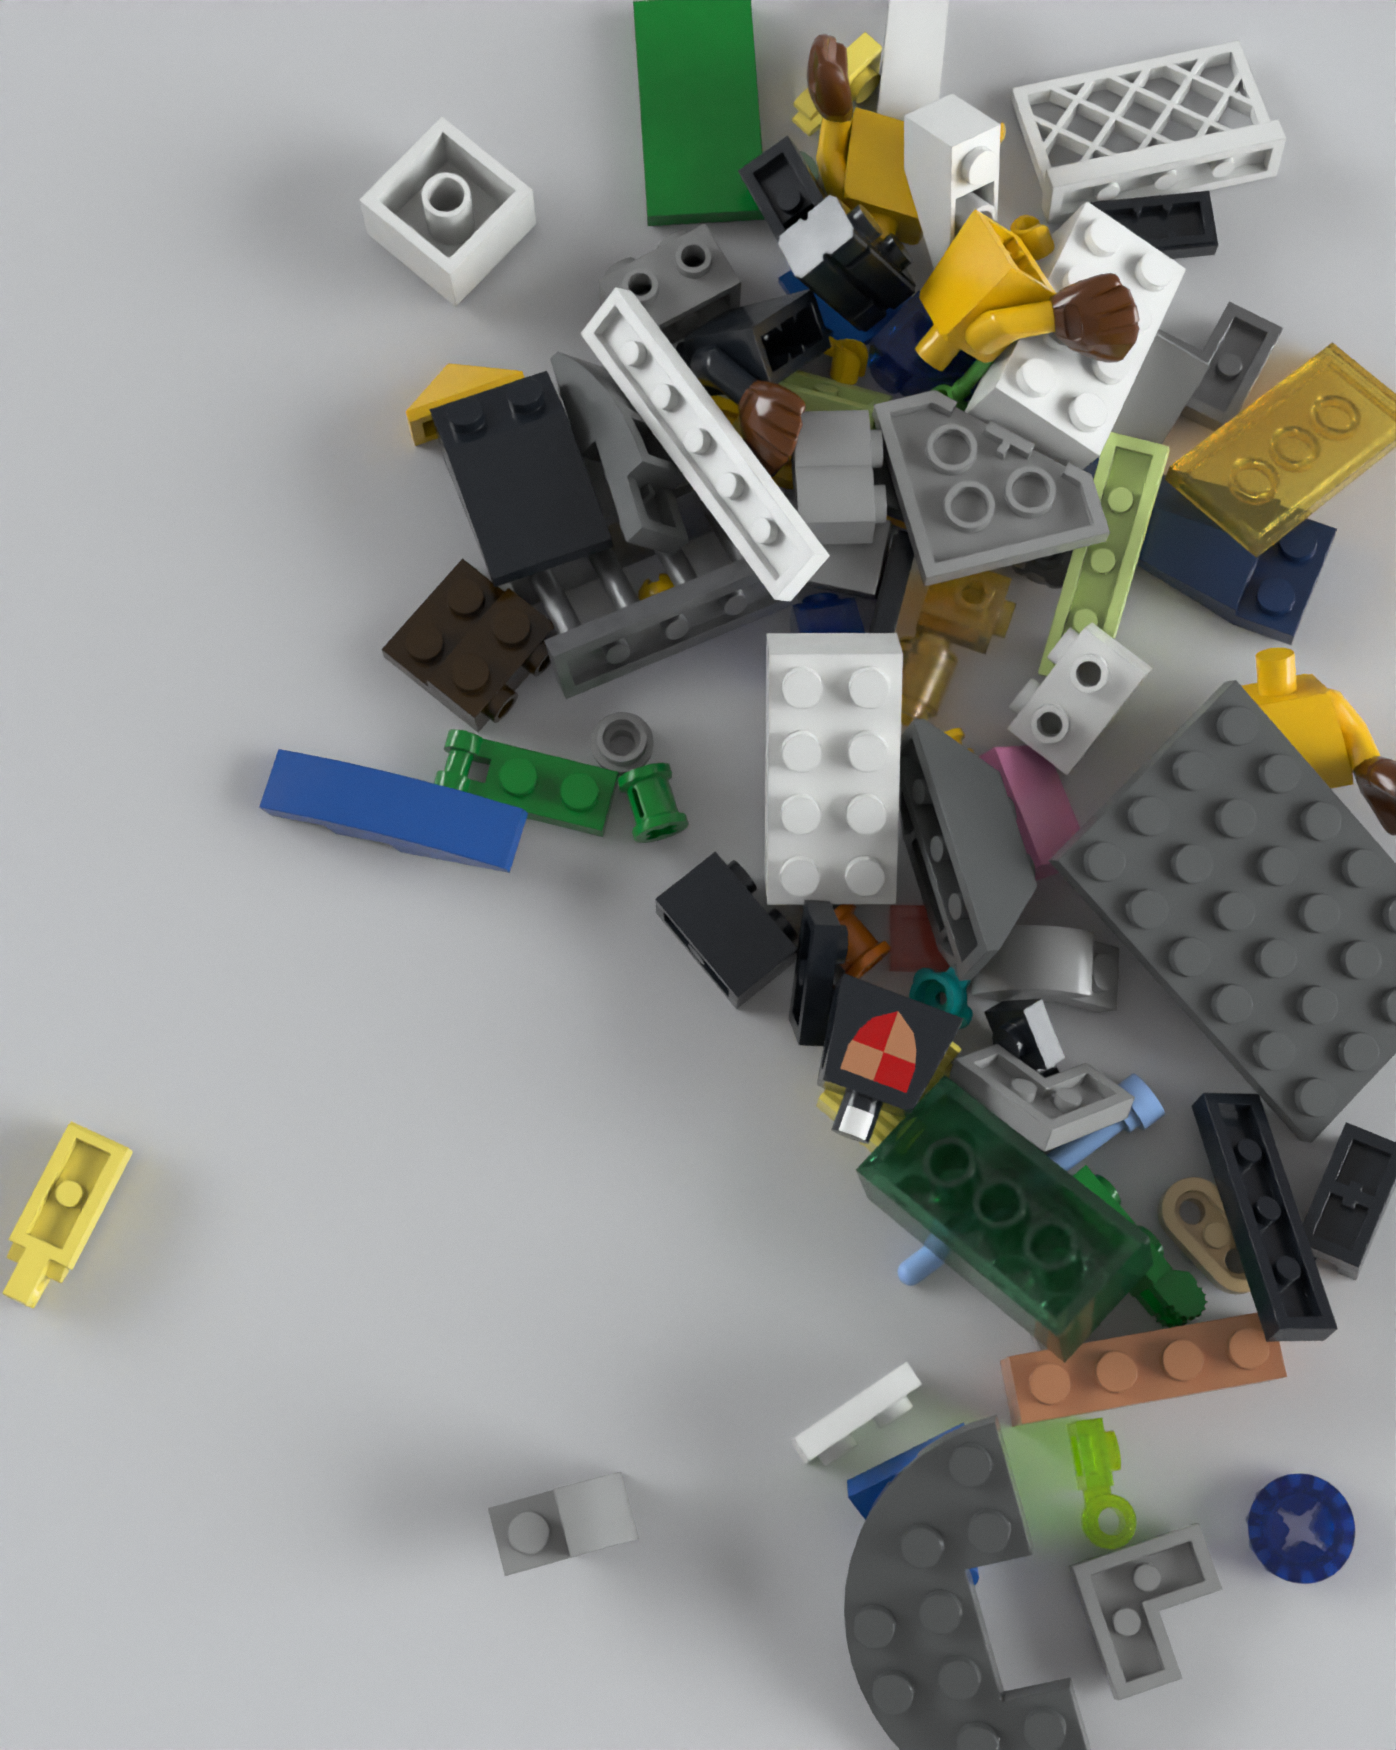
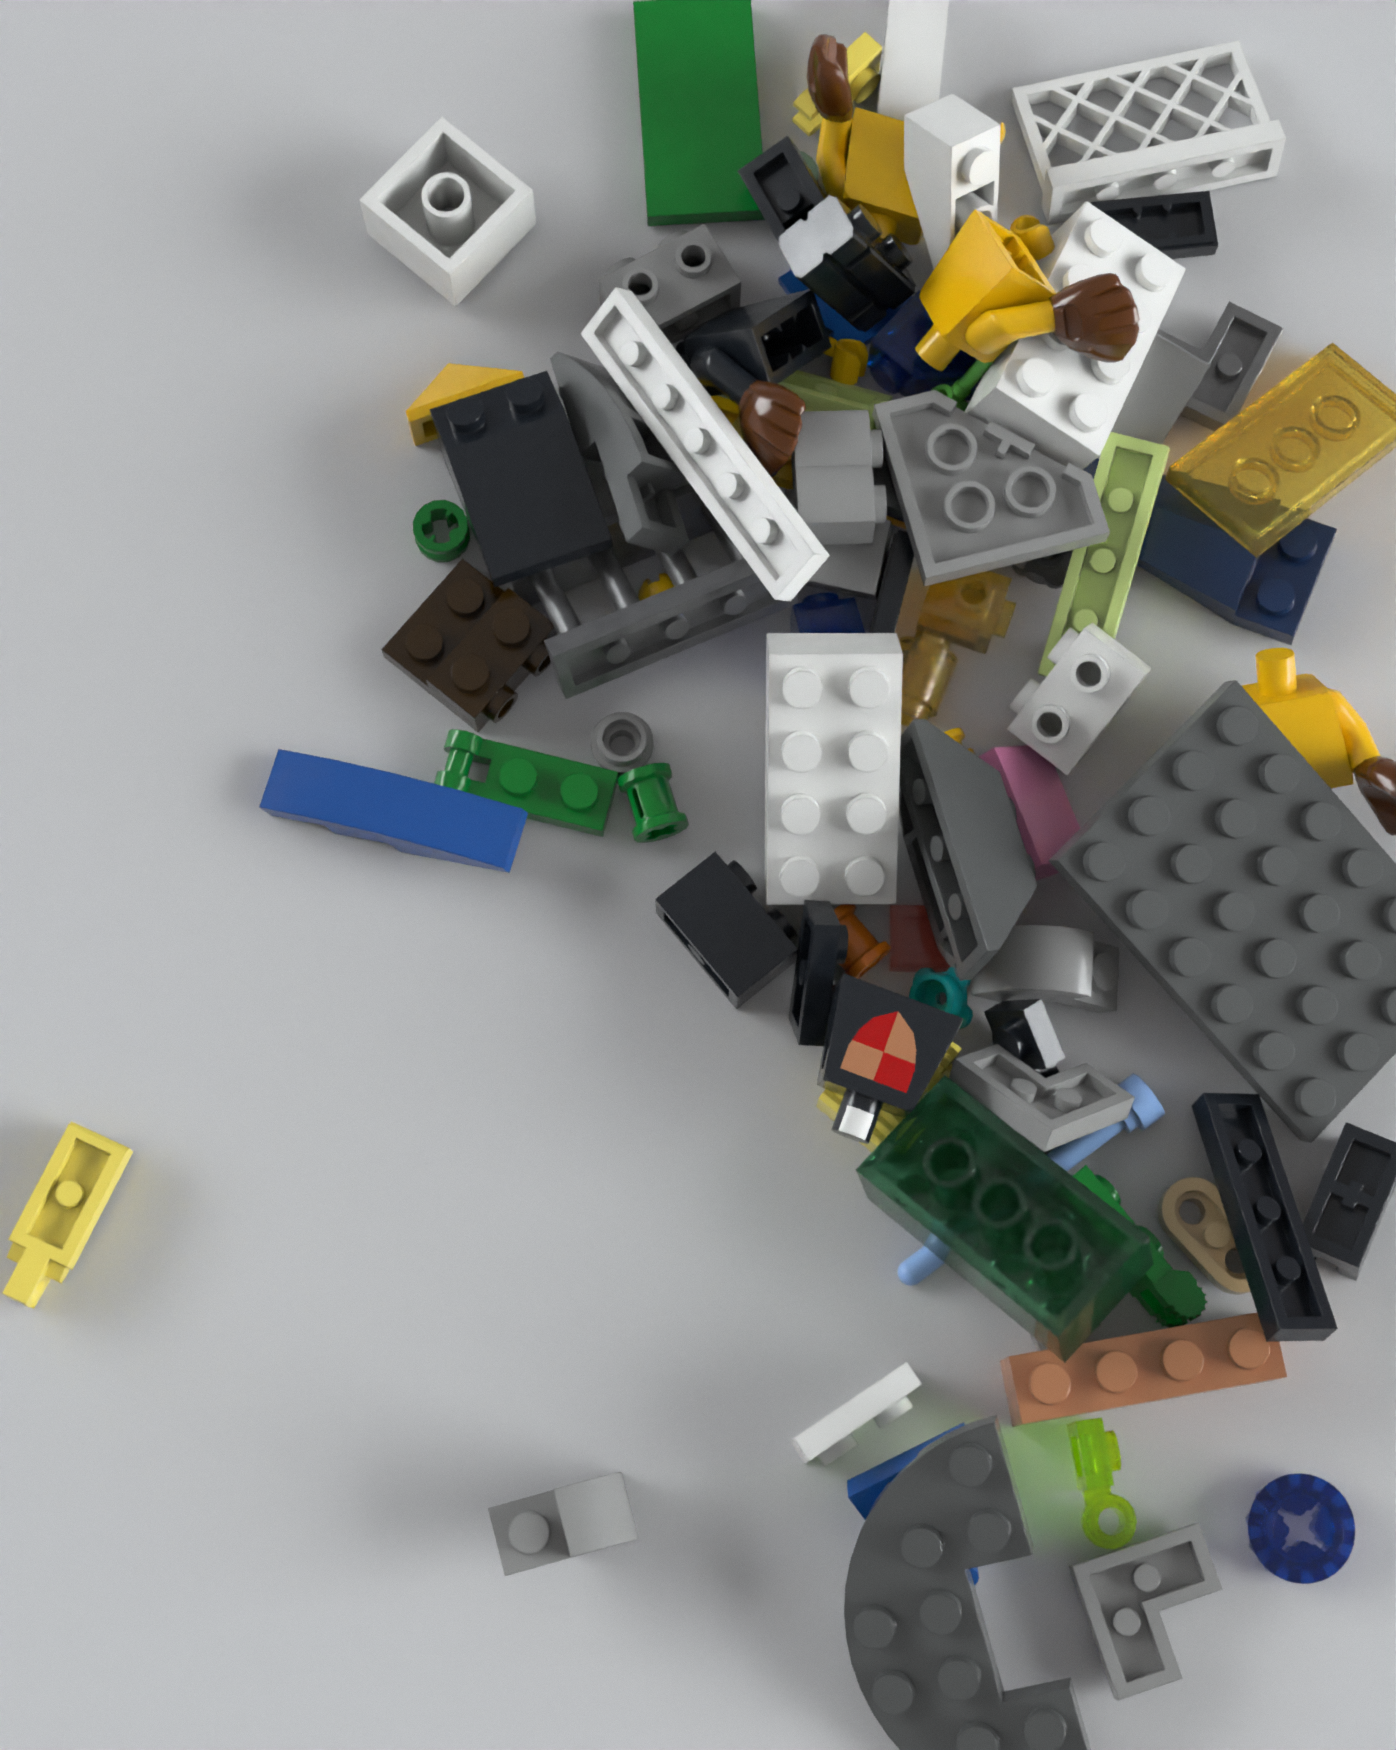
(458, 536): none -> green bush

